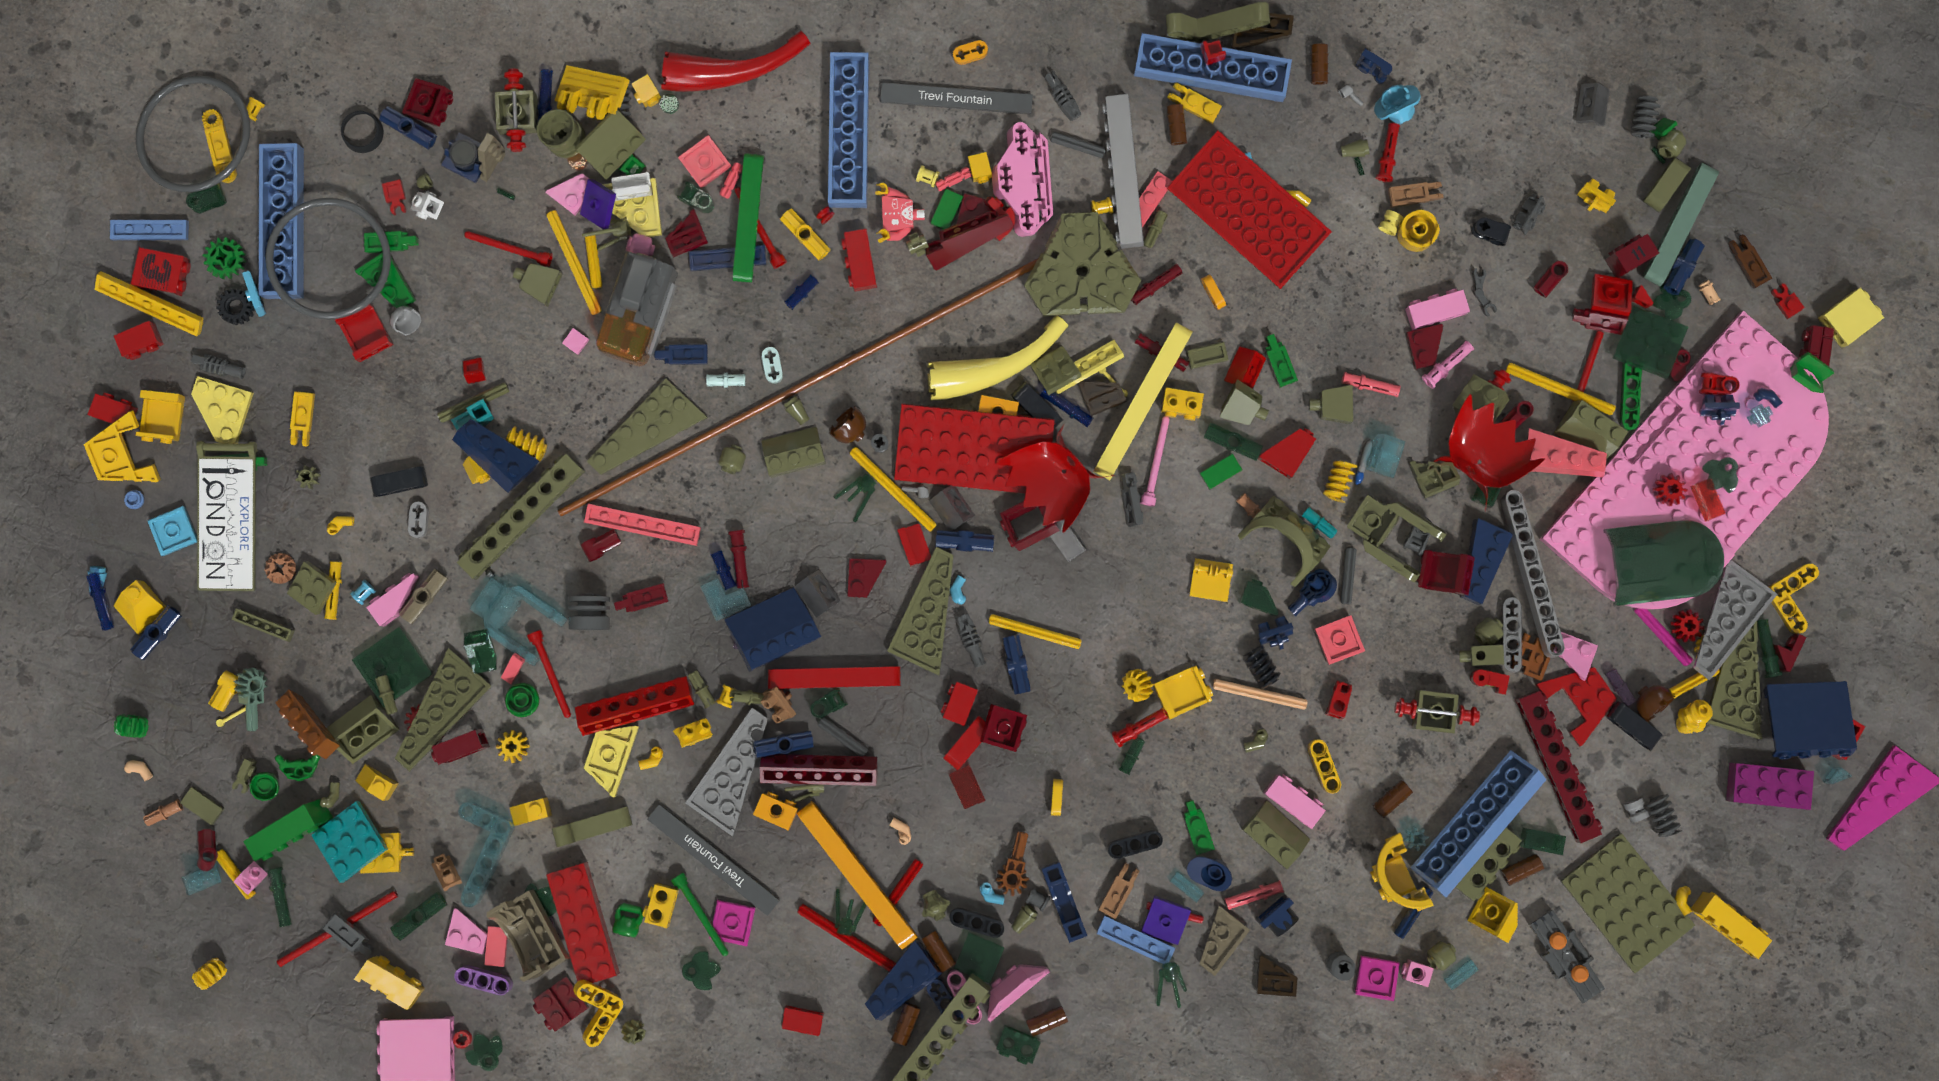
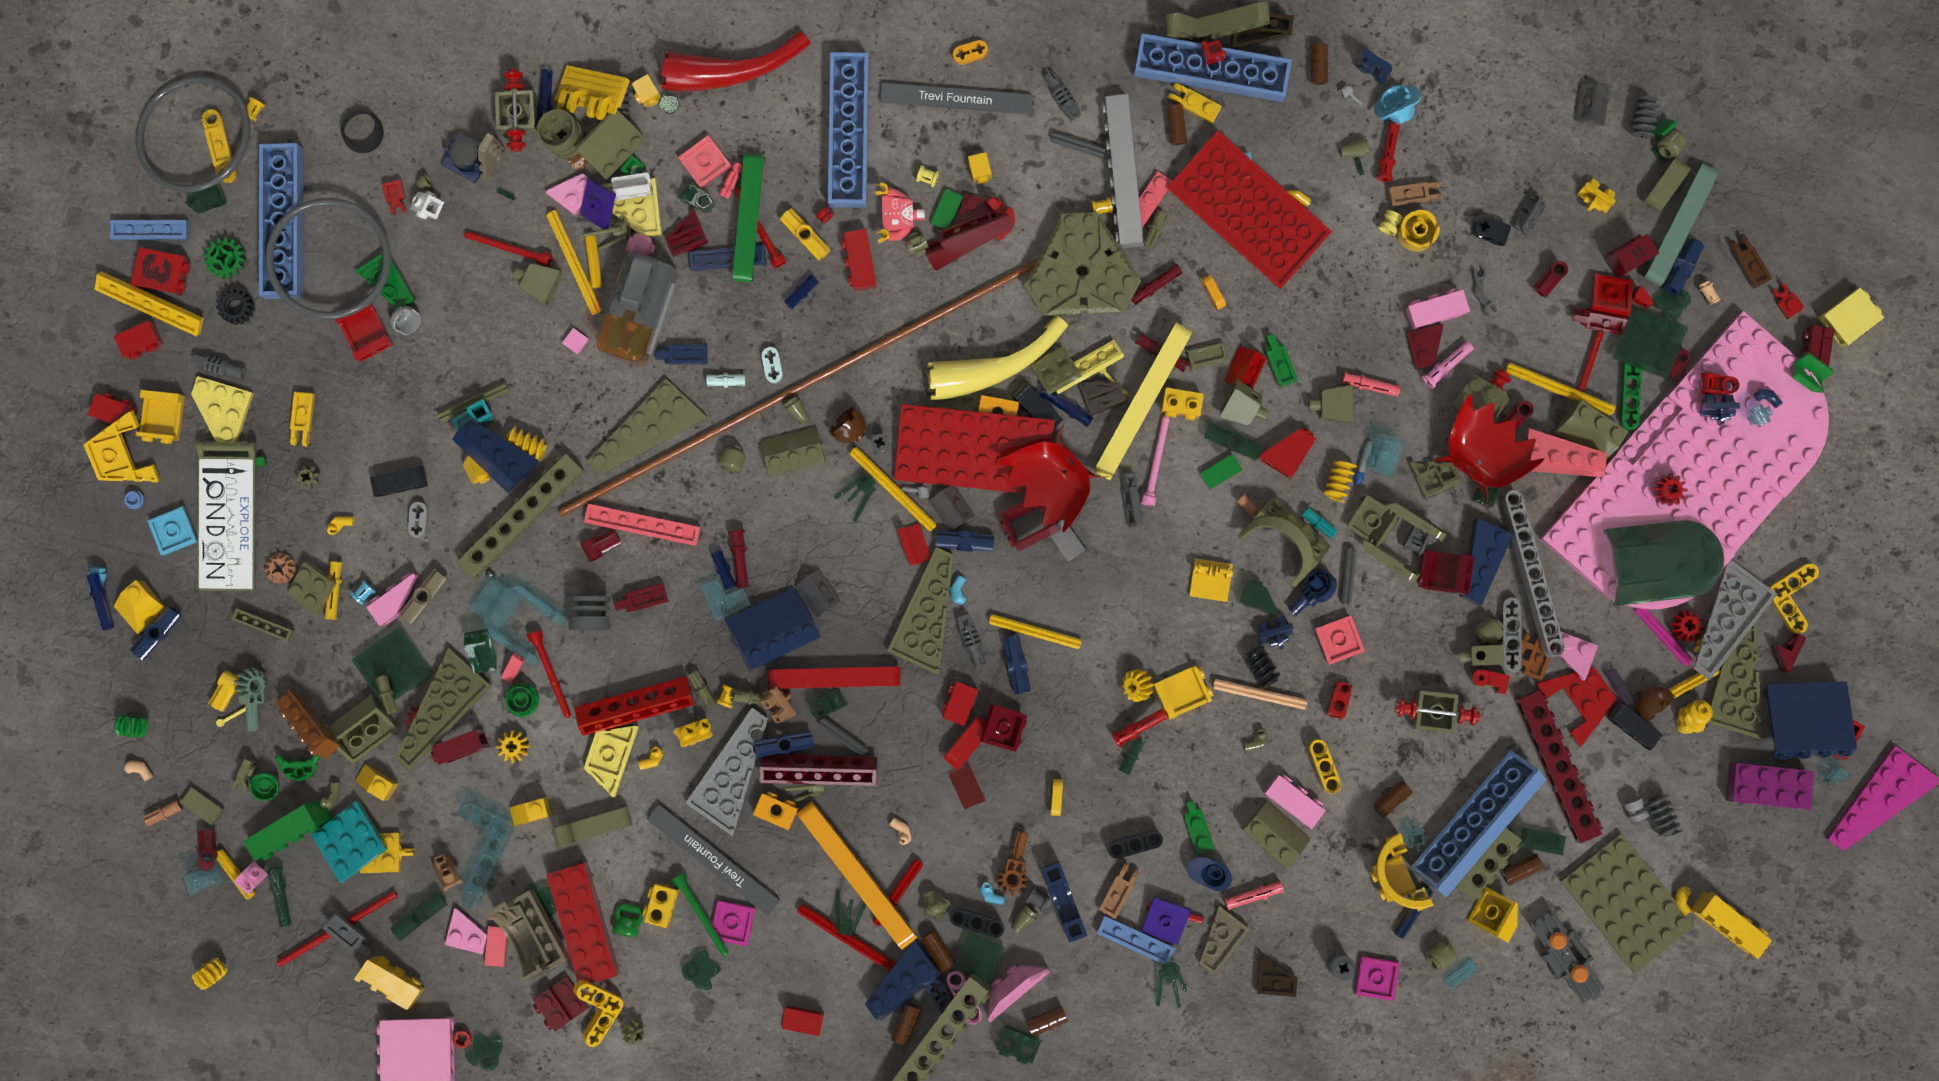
(253, 294): medium azure plate -> none
(397, 241): green hinge -> none
(399, 122): dark blue piece -> none
(428, 102): dark red plate -> none
(474, 370): red slope -> none
(474, 980): medium lavender beam -> none
(863, 576): dark red wing -> none
(953, 179): coral axle -> none
(1020, 183): bright pink connector -> none
(1186, 887): clear light blue piece -> none
(1278, 916): dark blue piece -> none
(1425, 972): bright pink brick -> none
(1708, 499): clear red panel -> none
(1720, 476): clear green plate -> none
(1769, 658): clear green pin -> none

